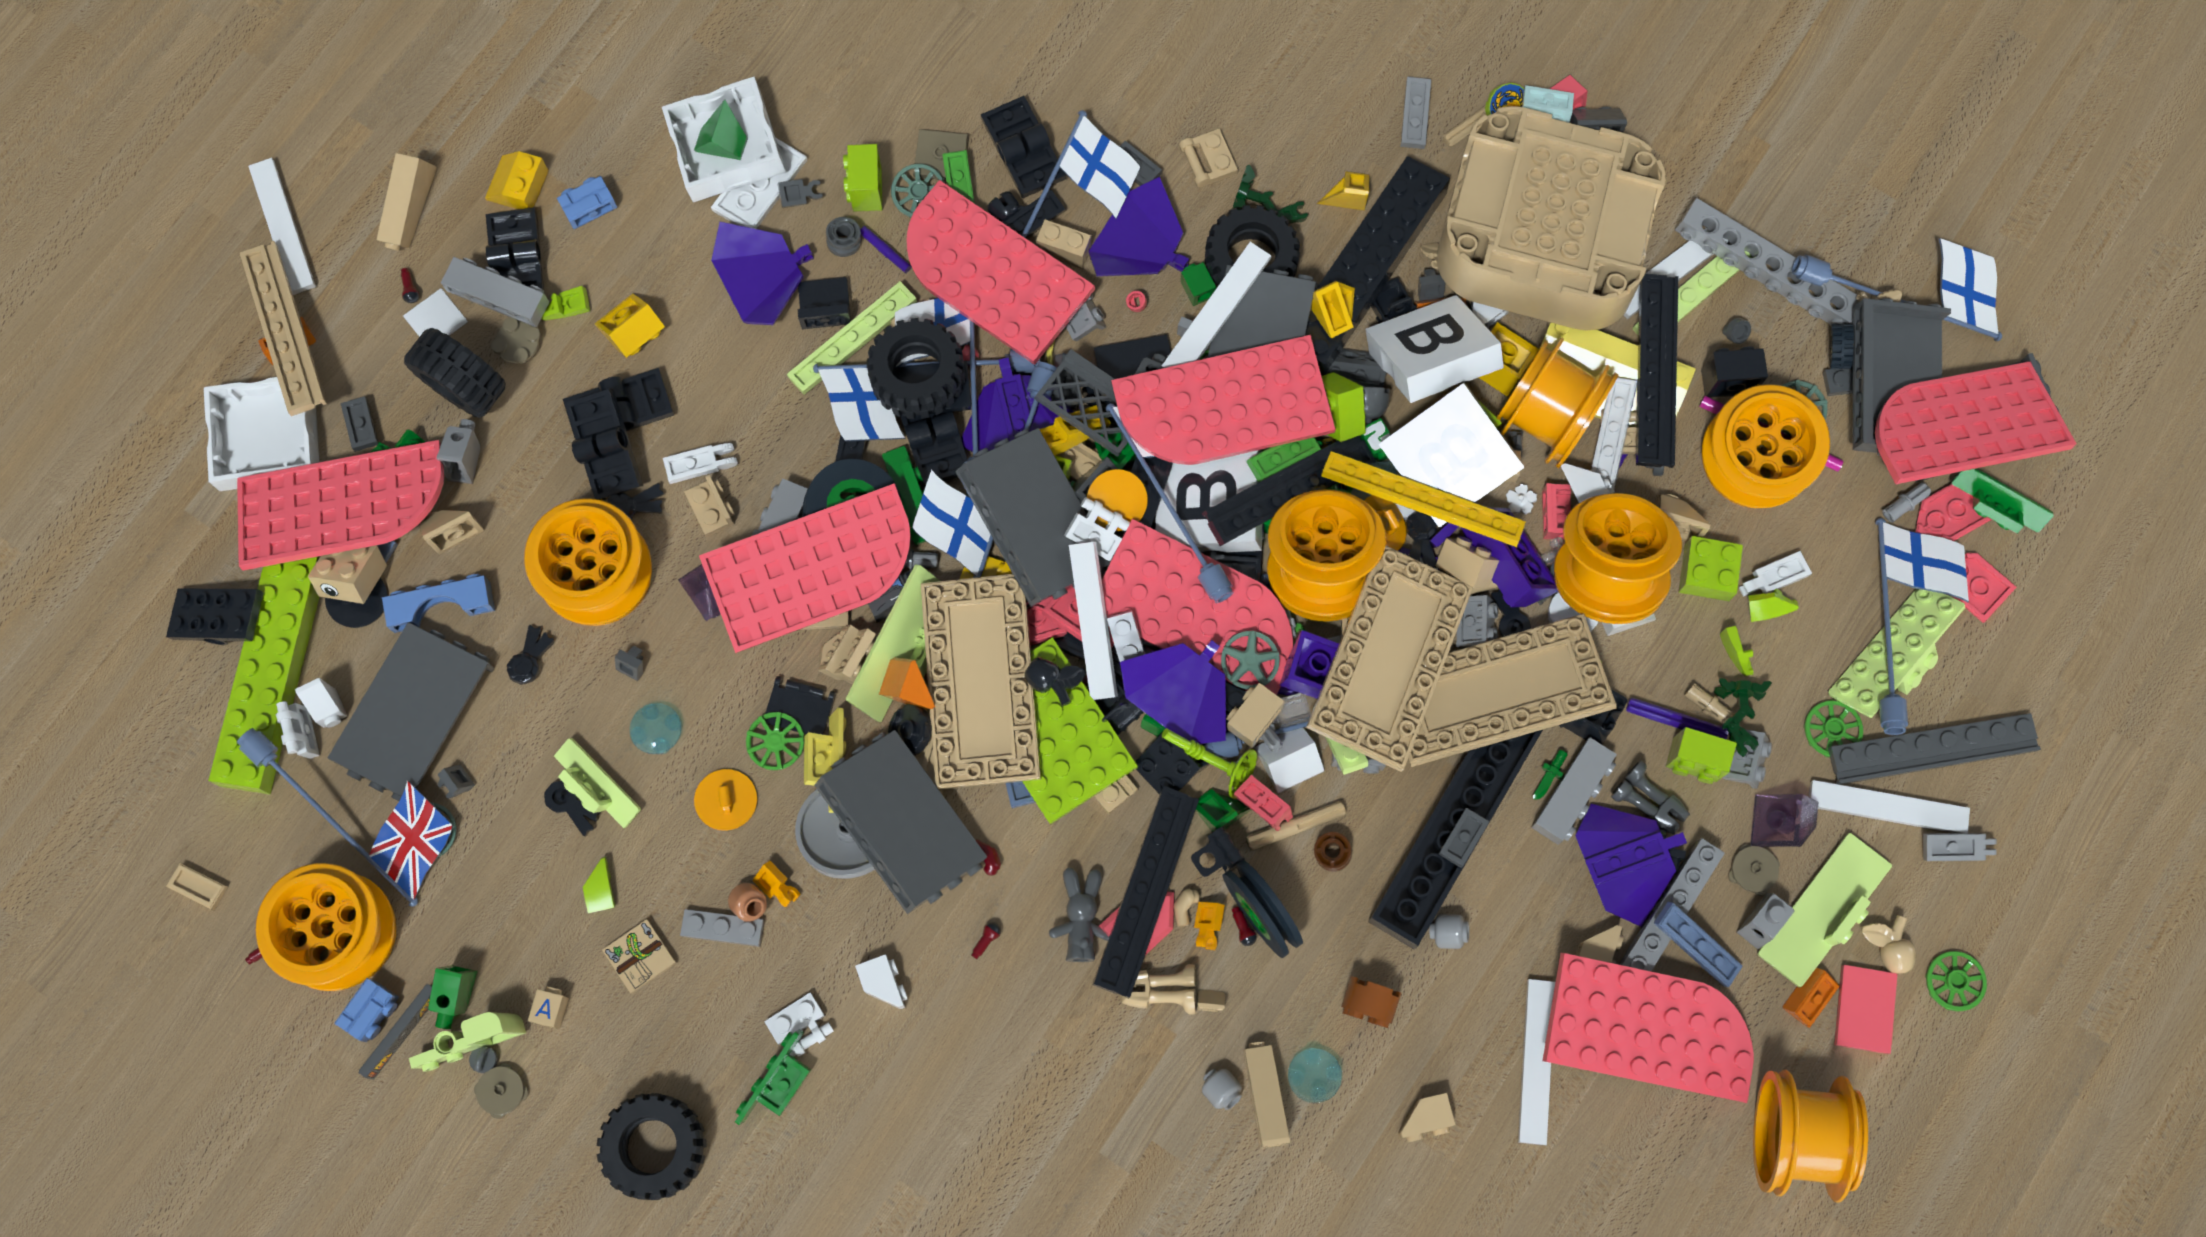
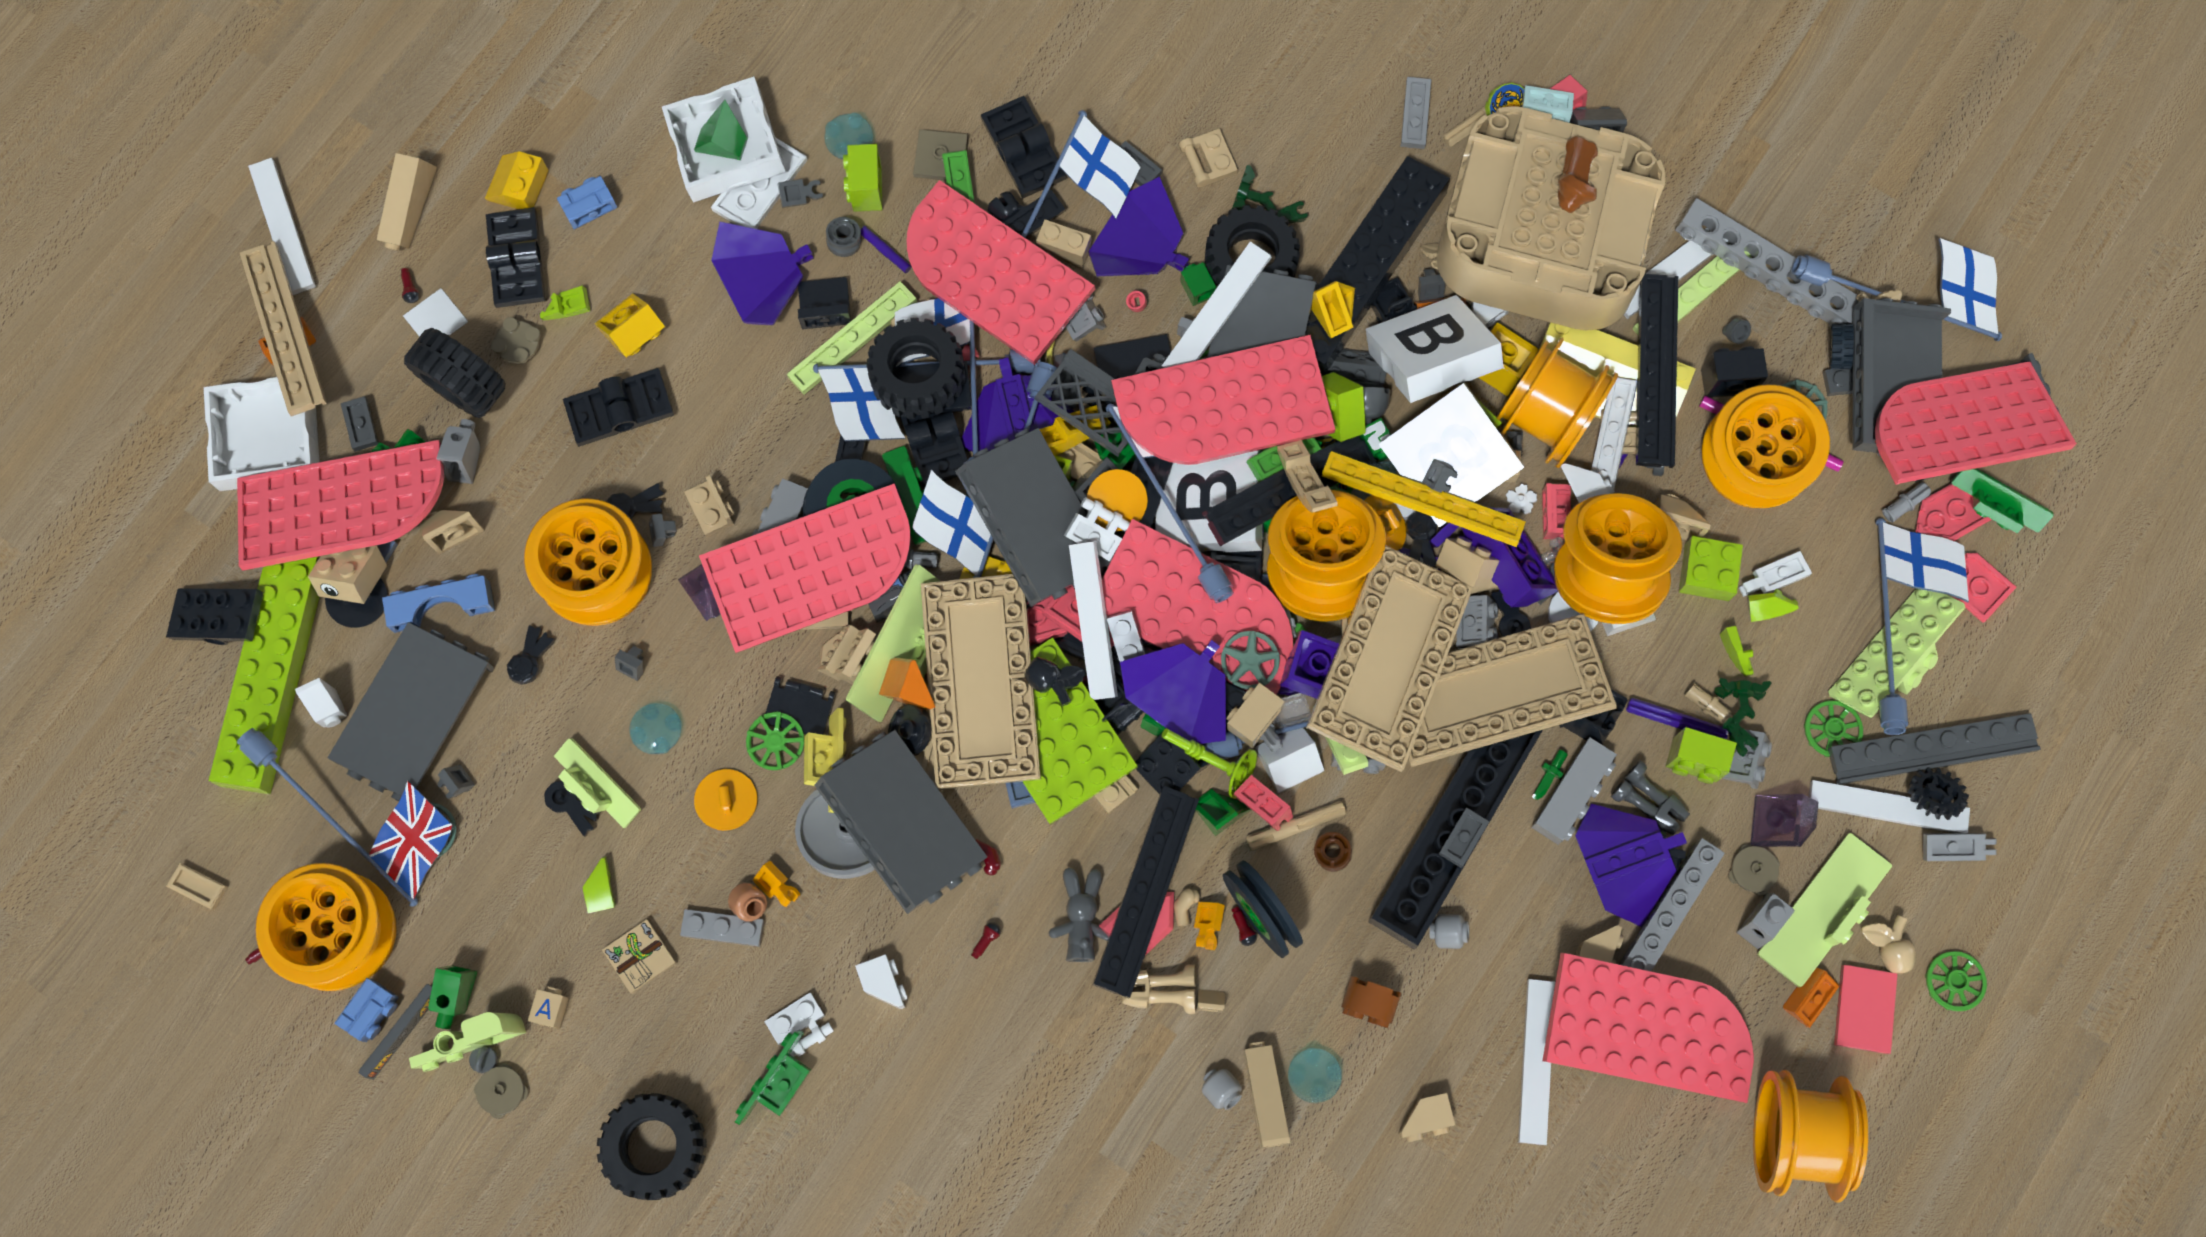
(297, 730): white plate -> none
(495, 291): light grey brick -> none
(603, 444): black plate -> none
(661, 529): none -> dark grey tile
(698, 462): white hinge -> none
(847, 130): none -> clear light blue dish
(917, 189): sand green wheel -> none
(1223, 850): black piece -> none
(1304, 478): none -> tan slope
(1349, 192): yellow slope -> none
(1438, 475): none -> dark grey tile
(1573, 183): none -> dark orange hair
(1698, 944): sand blue tile -> none
(1938, 793): none -> black gear

